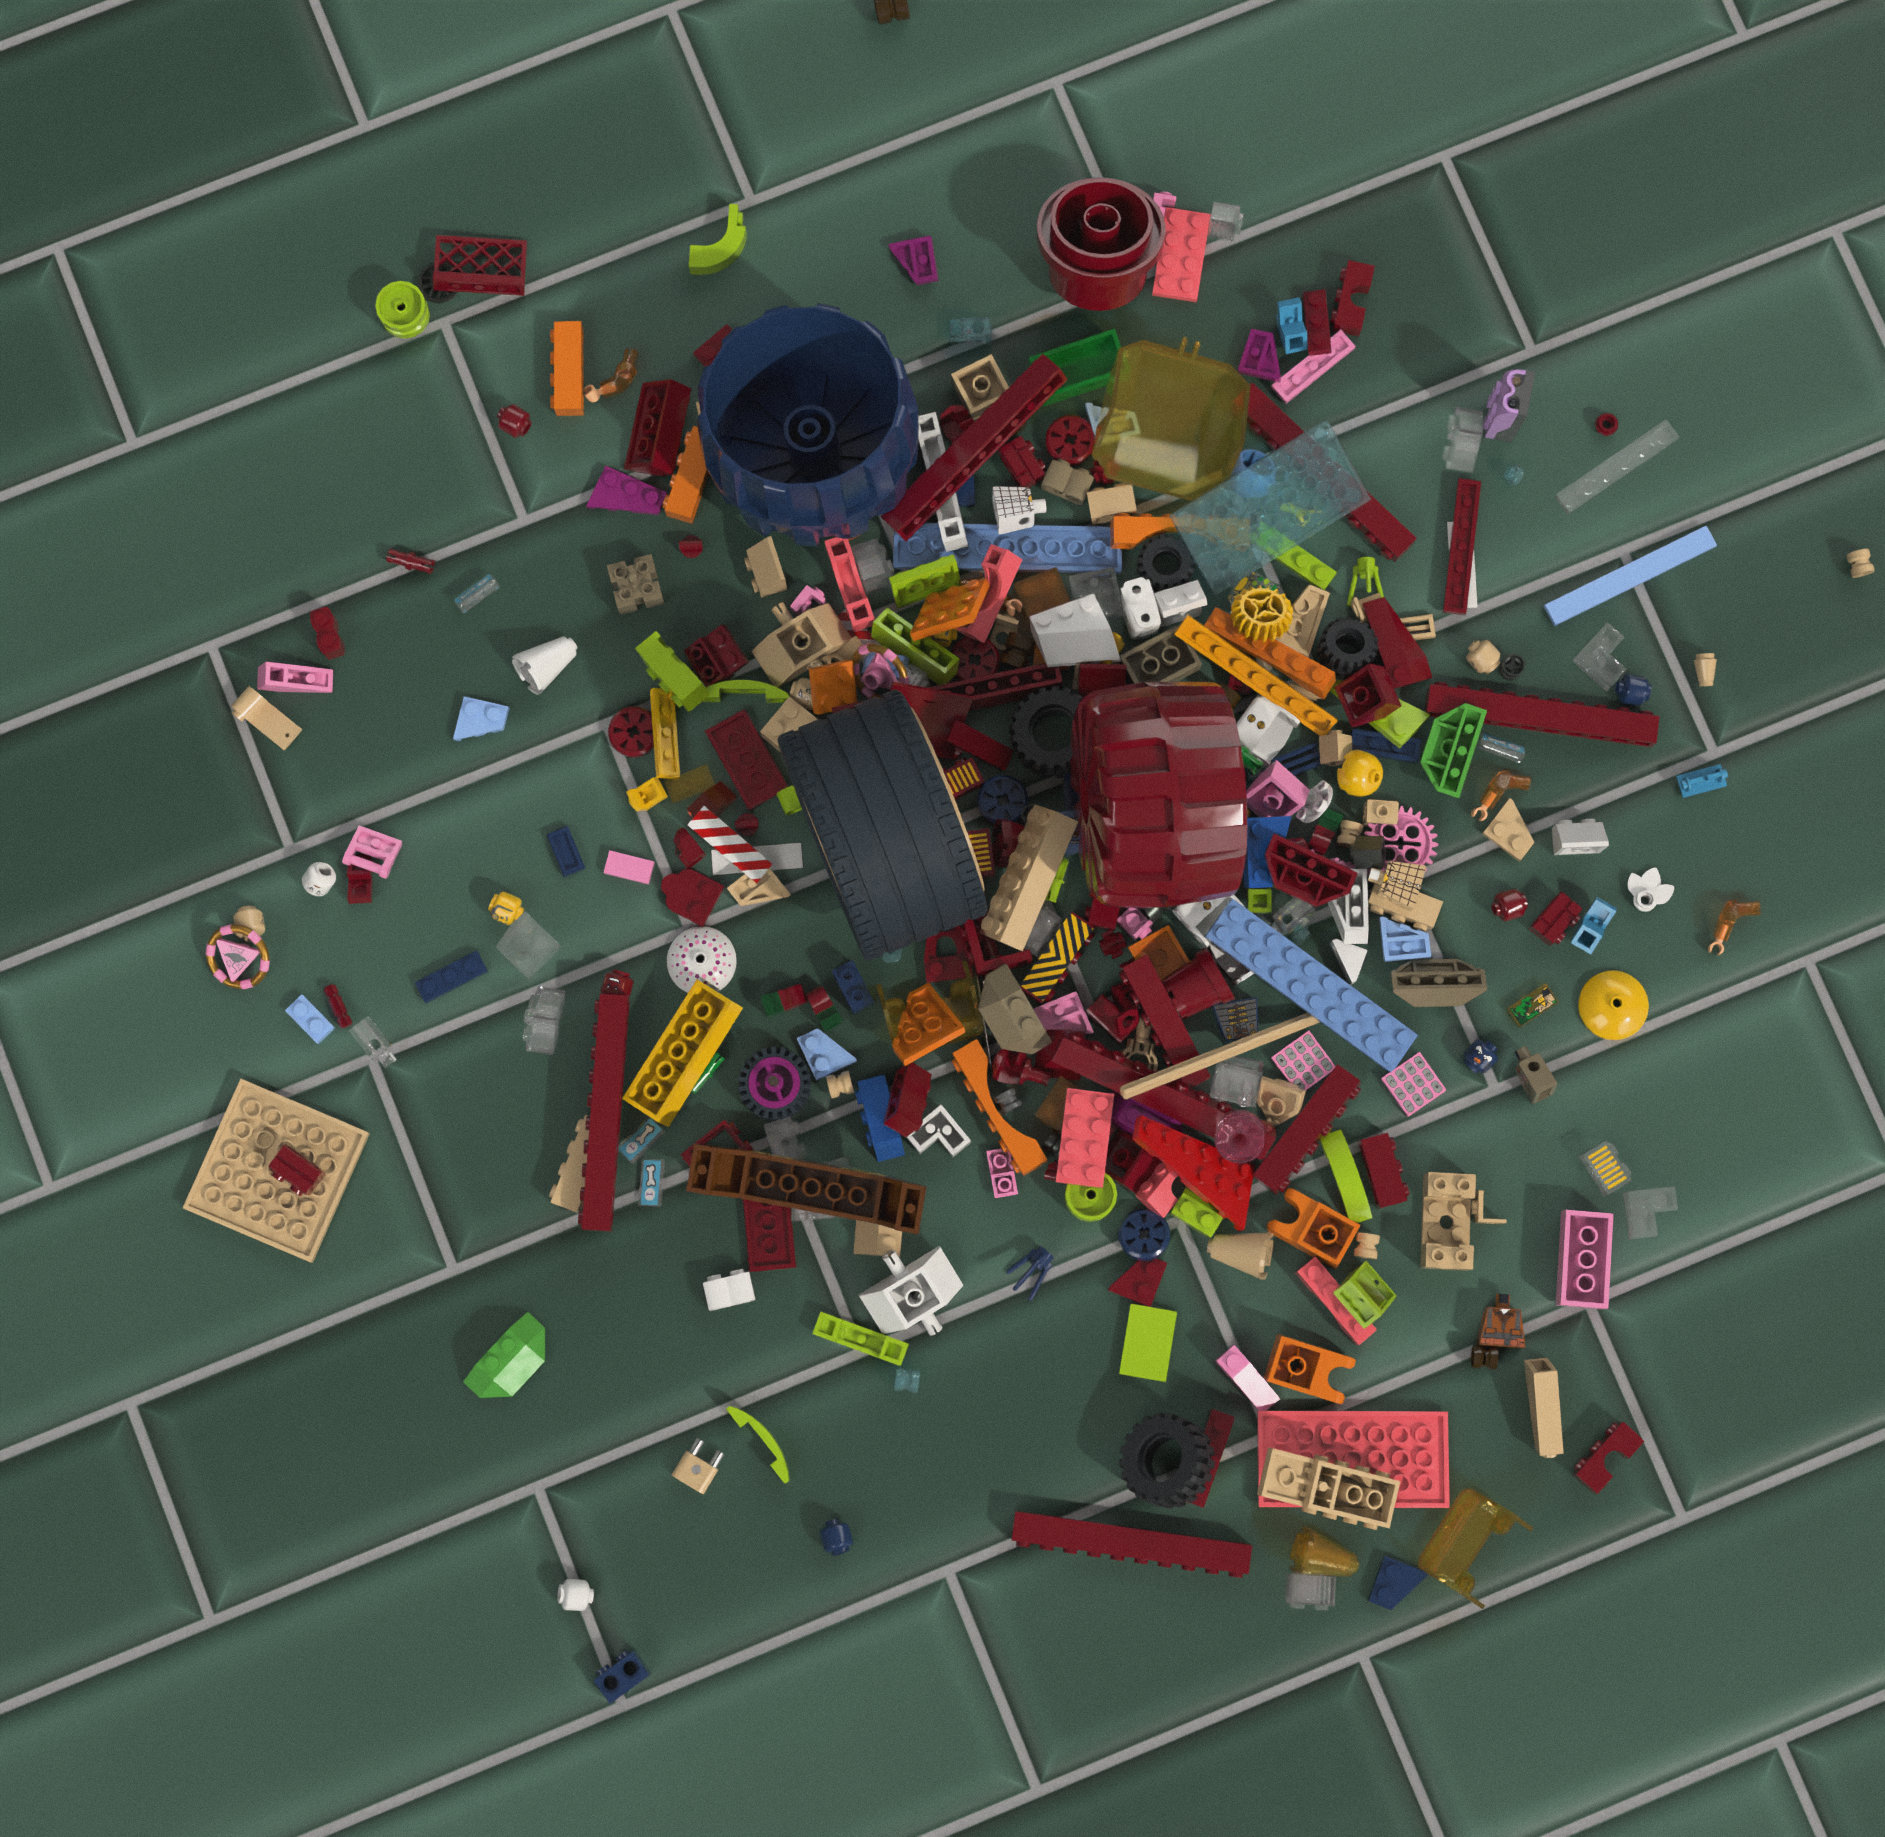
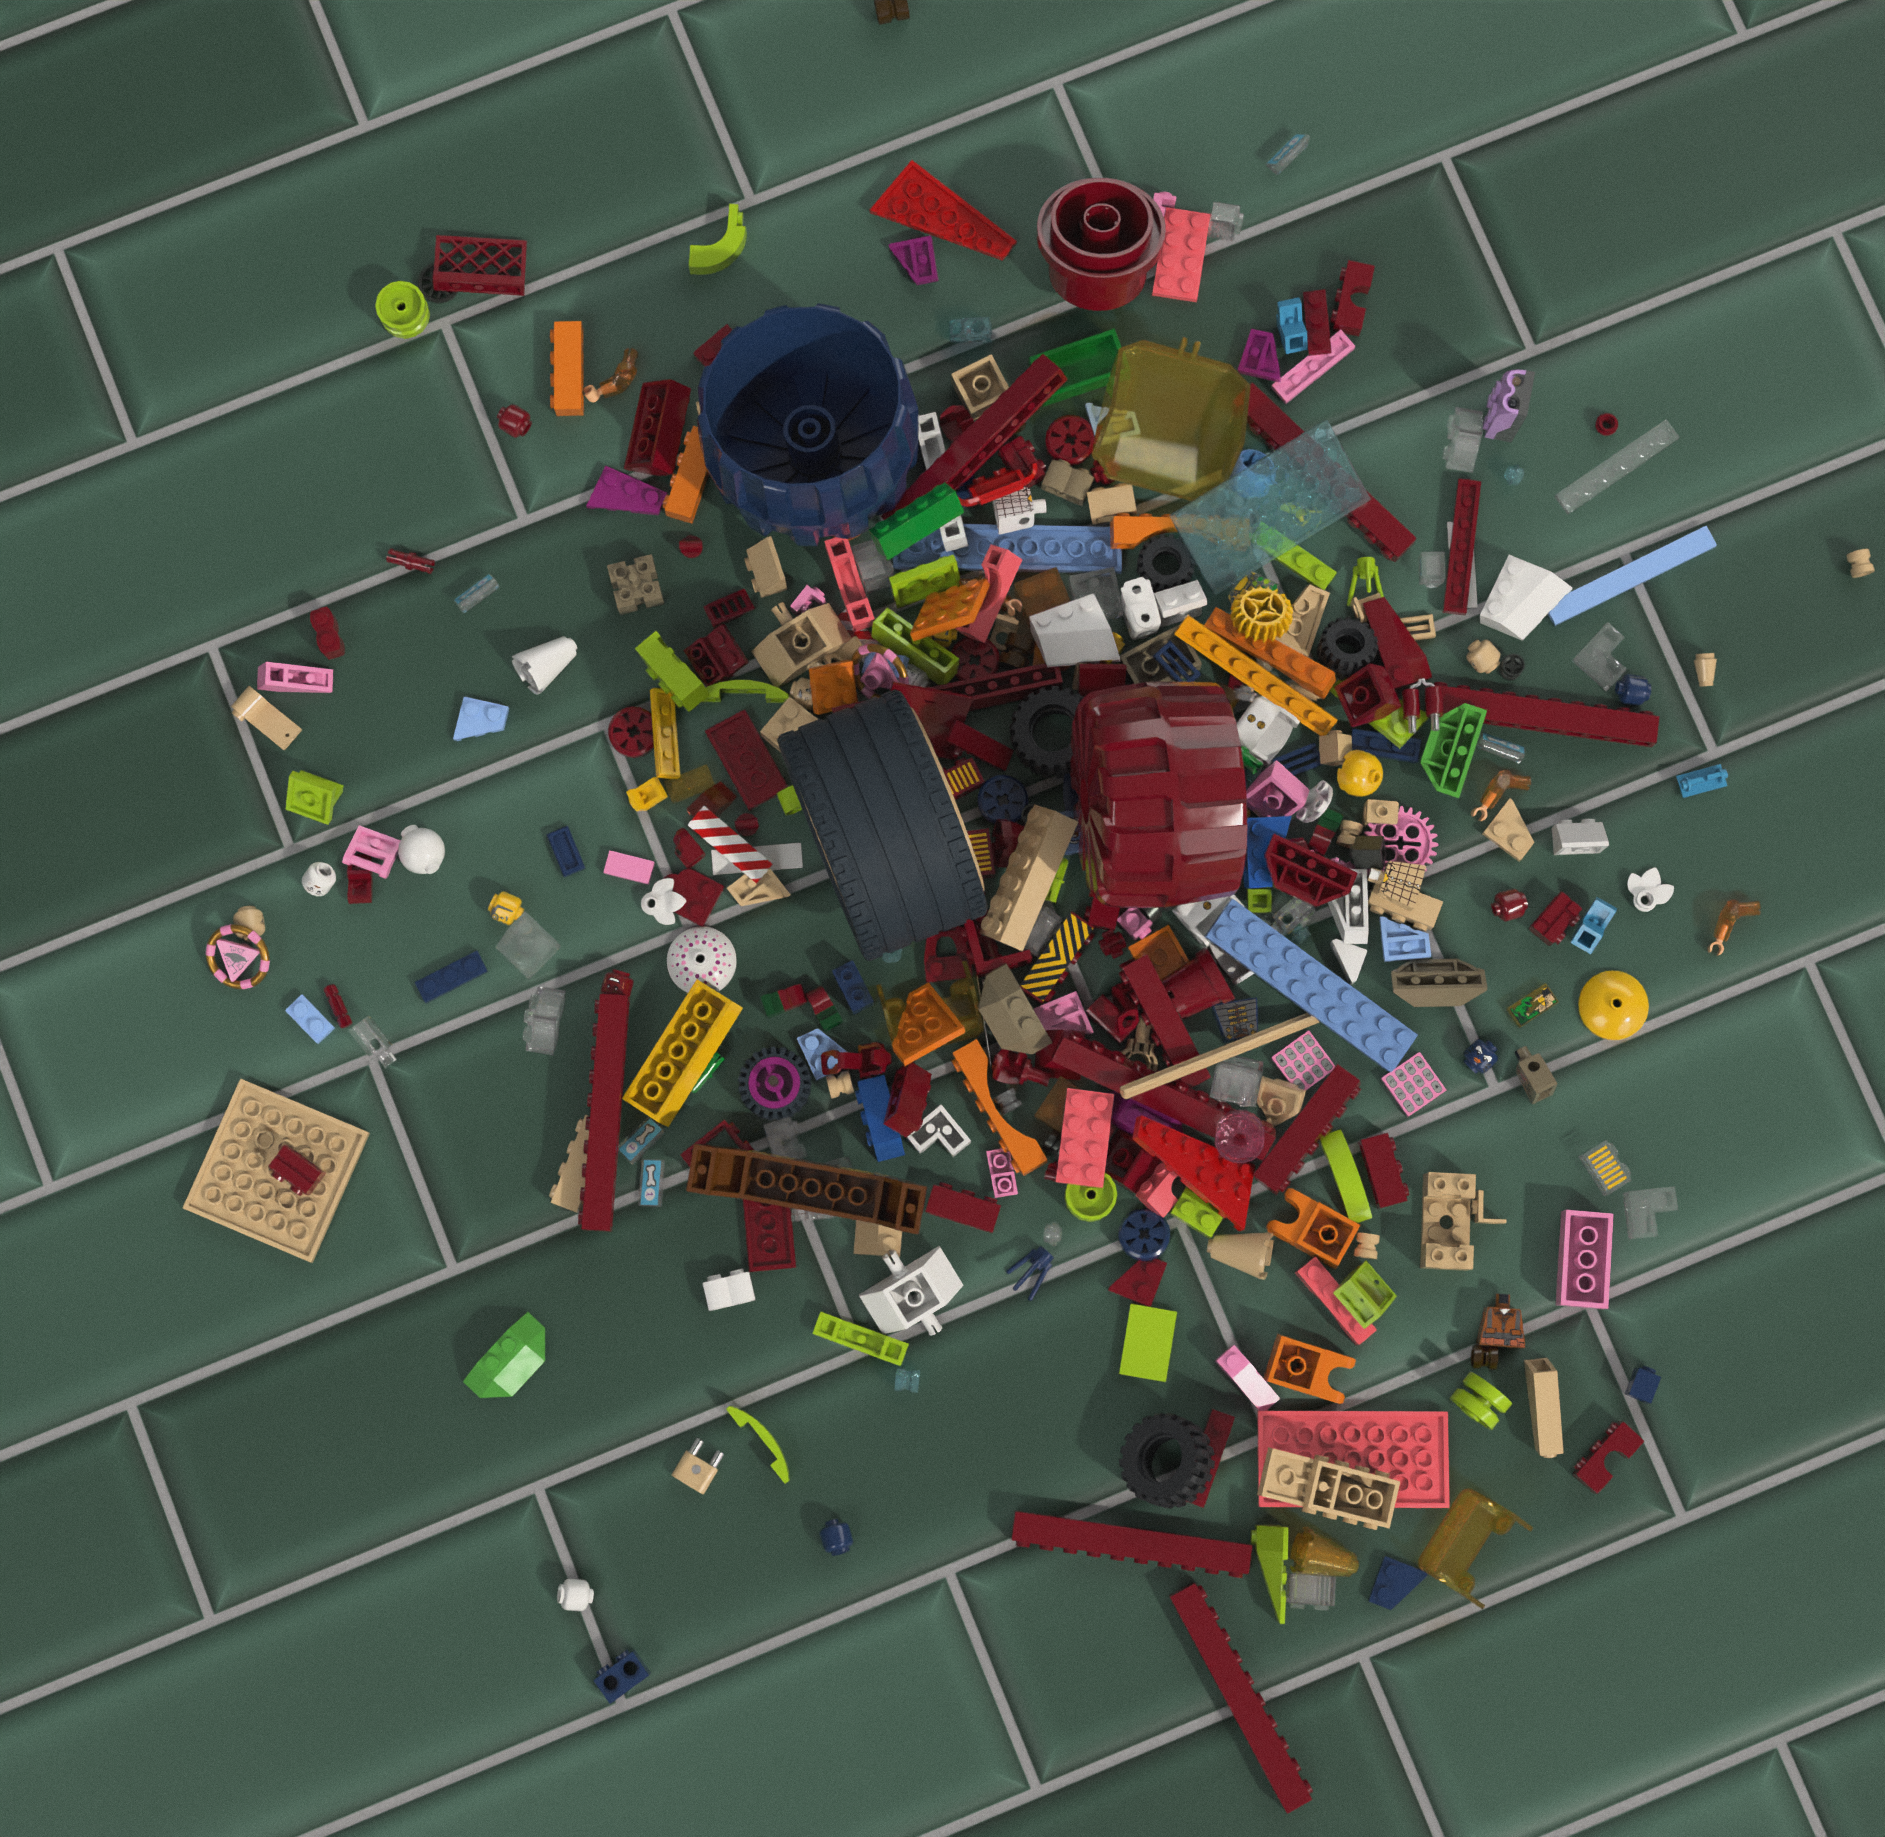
(312, 796): none -> lime bracket
(421, 850): none -> white brick
(665, 901): none -> white plate
(709, 608): none -> dark red slope
(866, 1060): none -> dark red piece
(916, 521): none -> green brick
(931, 207): none -> red wing
(963, 1207): none -> dark red brick
(996, 486): none -> red plate
(1052, 1234): none -> clear plate
(1196, 674): none -> dark blue tile
(1240, 1697): none -> dark red brick
(1245, 693): none -> clear plate
(1271, 1551): none -> lime wedge
(1288, 153): none -> clear slope
(1411, 705): none -> dark red piece
(1431, 569): none -> clear brick
(1478, 1403): none -> lime wheel
(1522, 598): none -> white wedge
(1643, 1384): none -> dark blue brick

